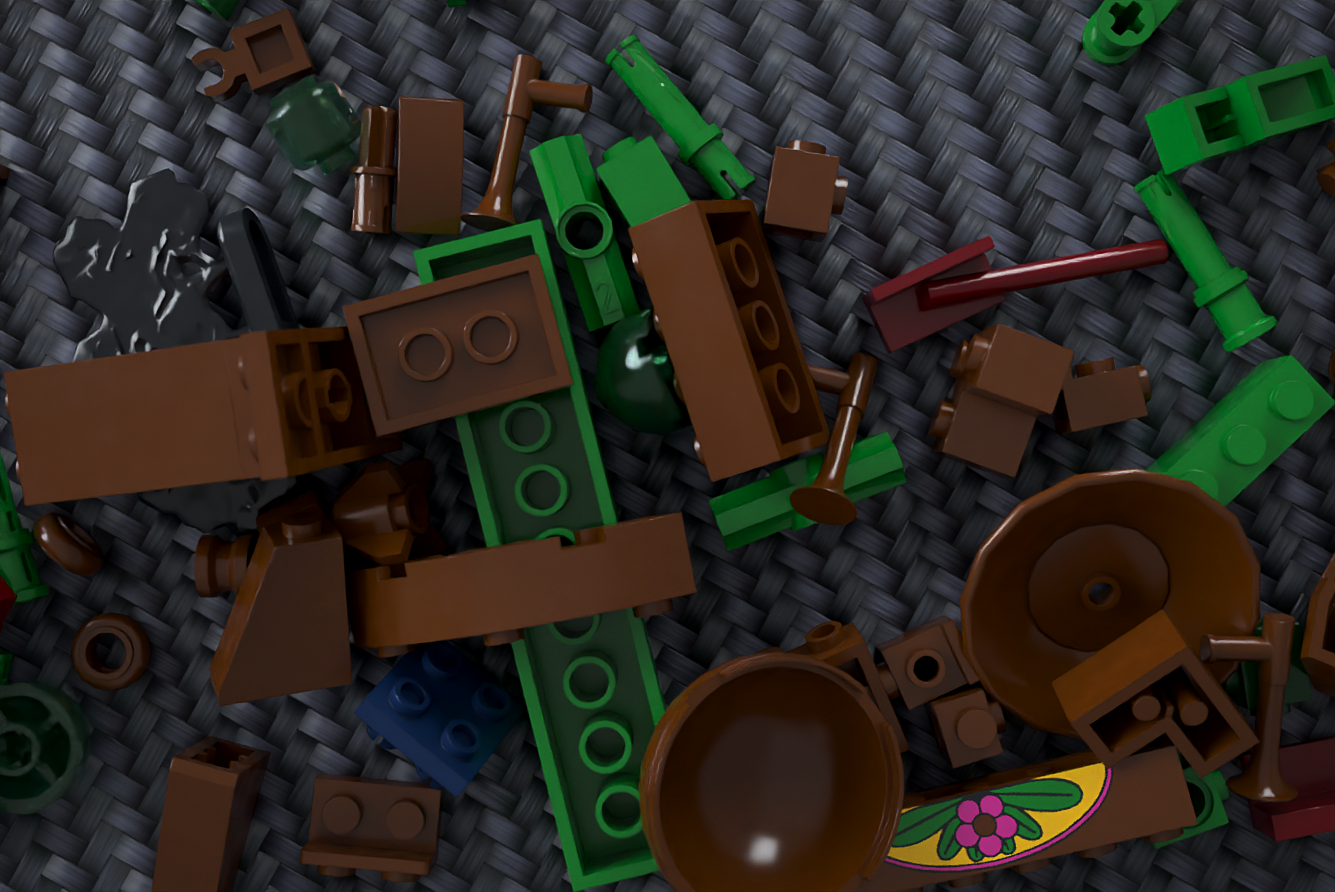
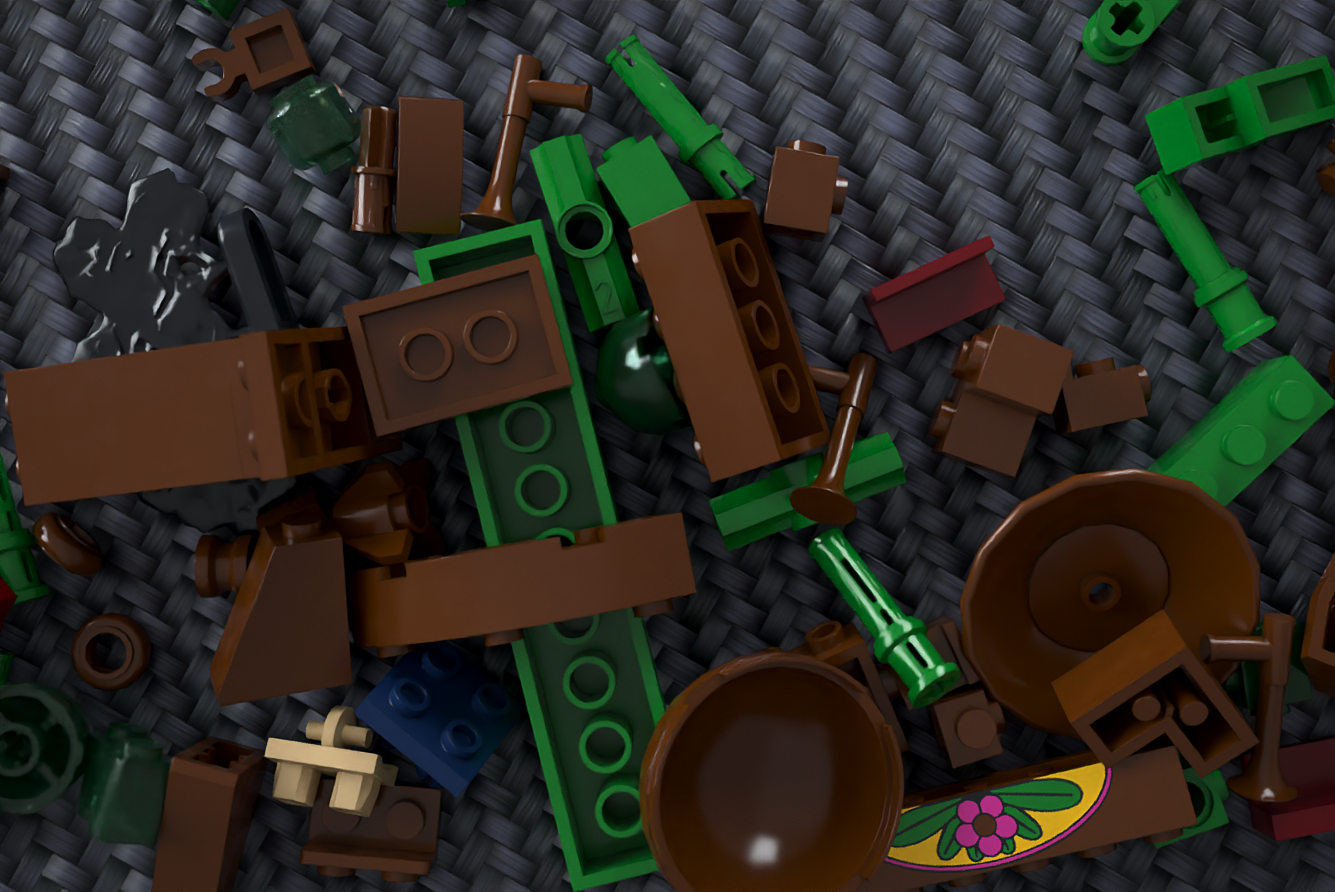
(124, 785): none -> clear green brick
(356, 772): none -> tan hips
(897, 638): none -> green pin
(1043, 273): dark red bar -> none

